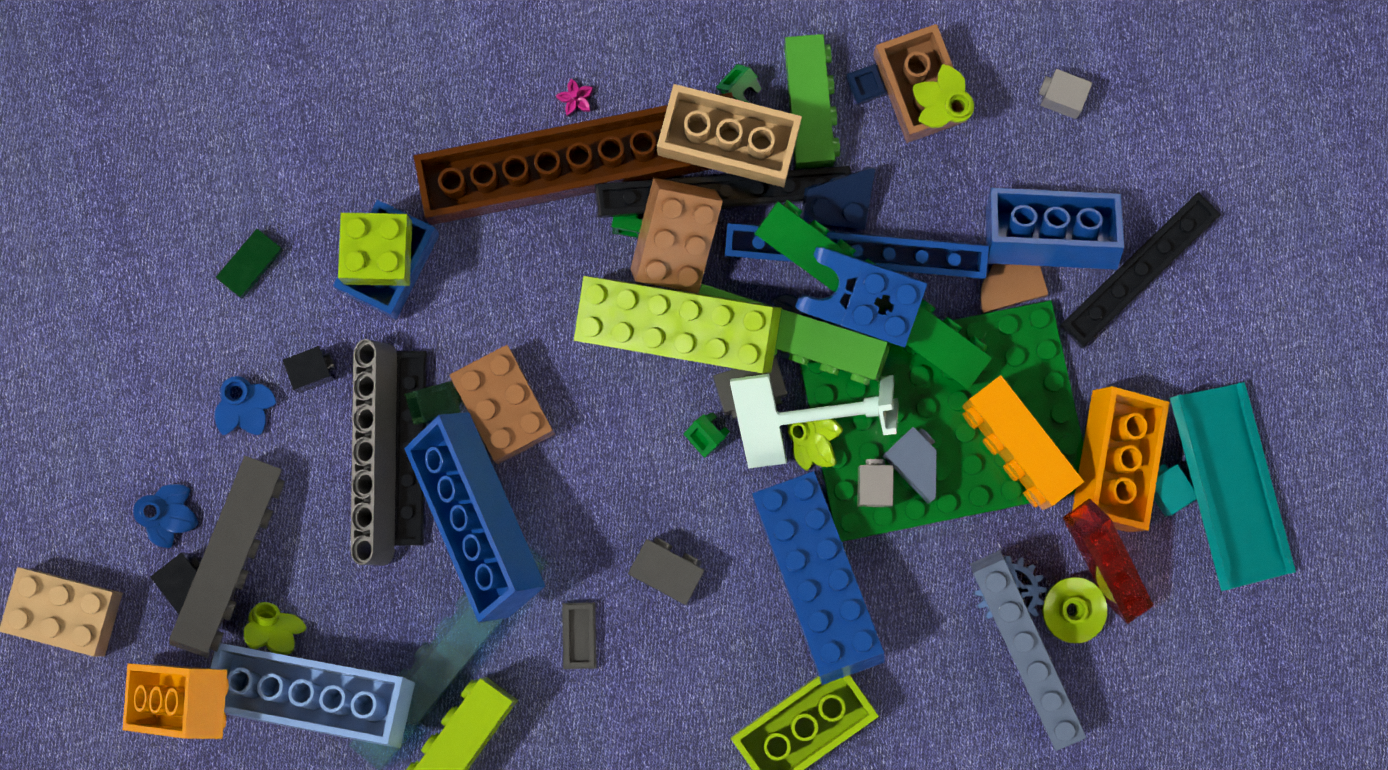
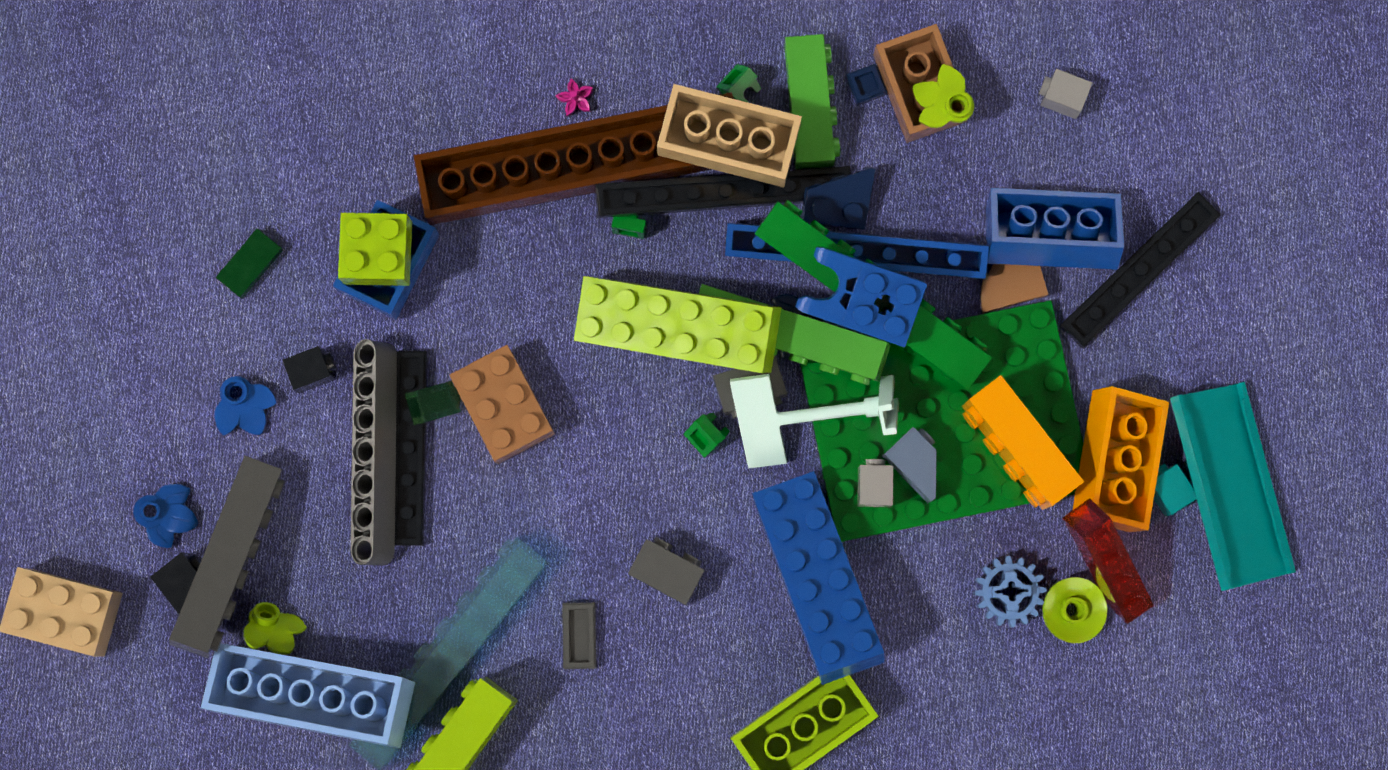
(175, 701): light orange brick -> none
(474, 517): blue brick -> none
(676, 235): medium nougat brick -> none
(815, 443): lime plate -> none
(1027, 650): sand blue brick -> none

